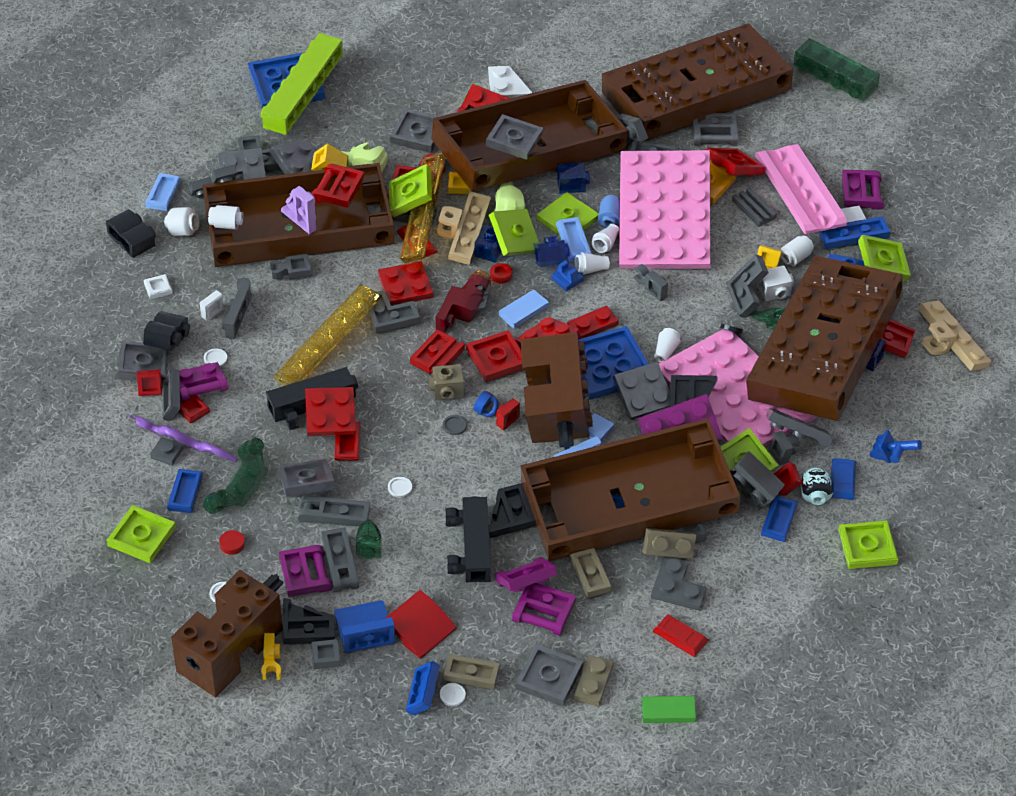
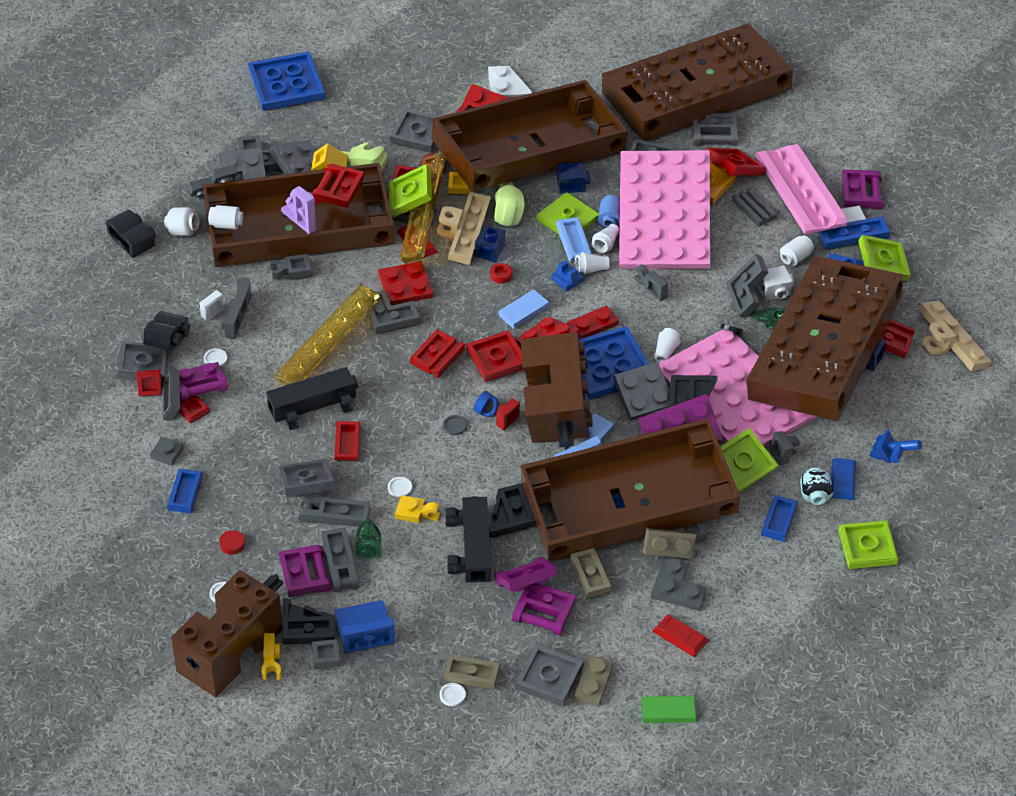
(141, 534): lime plate -> none
(158, 286): white tile -> none
(163, 192): light blue tile -> none
(183, 438): medium lavender animal -> none
(244, 480): clear green plate -> none
(302, 83): lime brick -> none
(330, 411): red plate -> none
(414, 509): none -> yellow plate
(421, 624): red slope -> none
(422, 688): blue plate -> none
(447, 382): dark tan brick -> none
(465, 301): dark red plate -> none
(514, 137): flat silver plate -> none
(514, 231): lime plate -> none
(551, 251): clear blue brick -> none
(634, 126): dark grey plate -> none
(755, 481): dark grey slope -> none
(770, 256): yellow plate -> none
(790, 477): red plate -> none
(799, 427): dark grey plate -> none
(836, 69): clear green brick -> none

